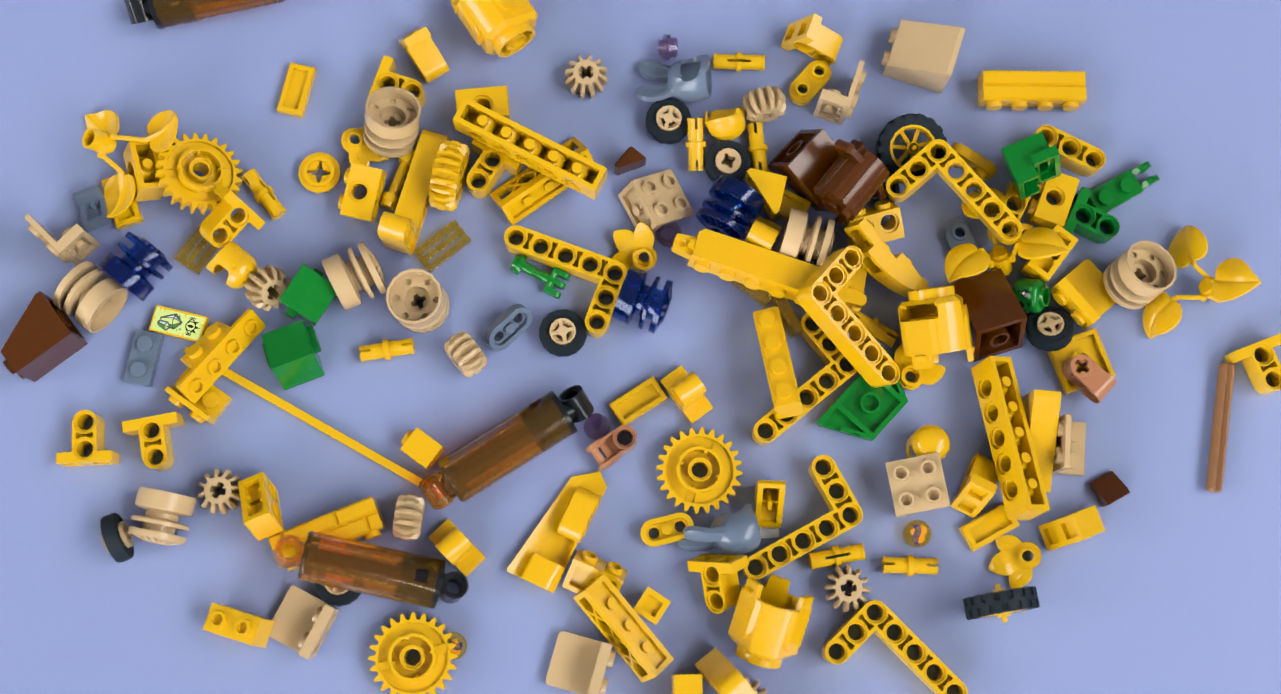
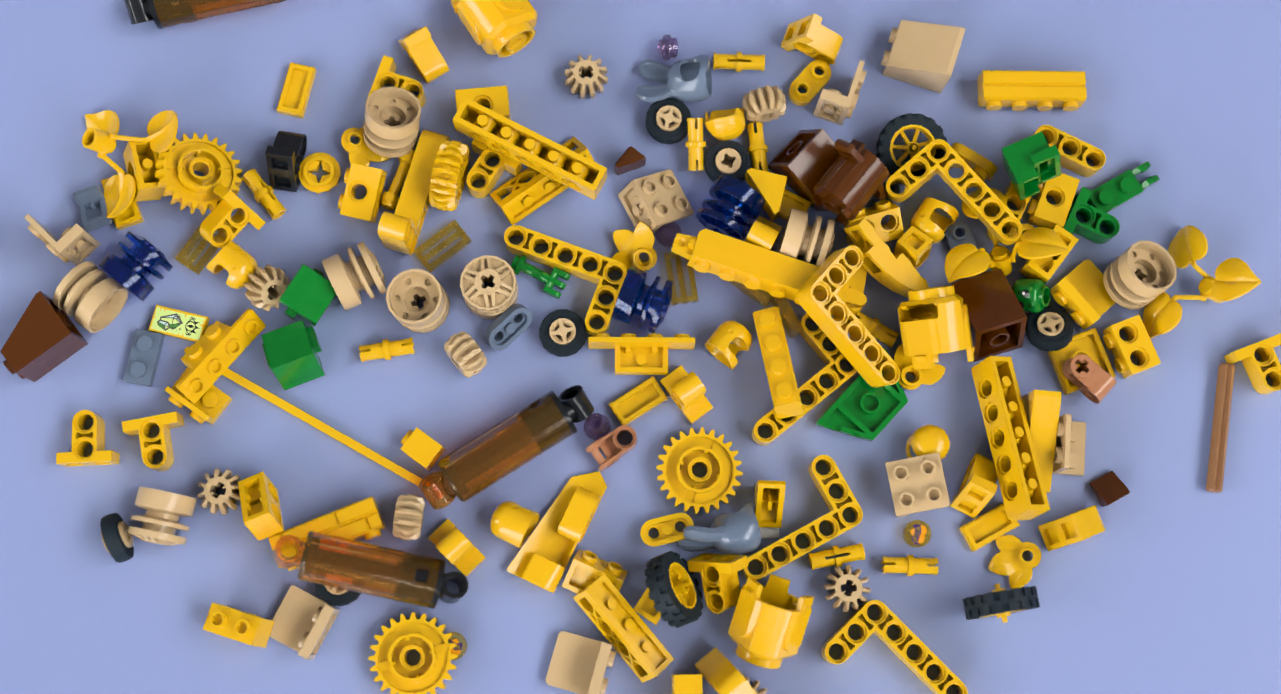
(285, 160): none -> black tile
(488, 301): none -> tan wheel
(513, 523): none -> yellow helmet
(641, 354): none -> yellow bracket
(673, 589): none -> black wheel
(684, 299): none -> clear yellow tile
(720, 341): none -> yellow helmet
(914, 246): none -> yellow brick
(931, 222): none -> yellow helmet
(1137, 344): none -> yellow brick

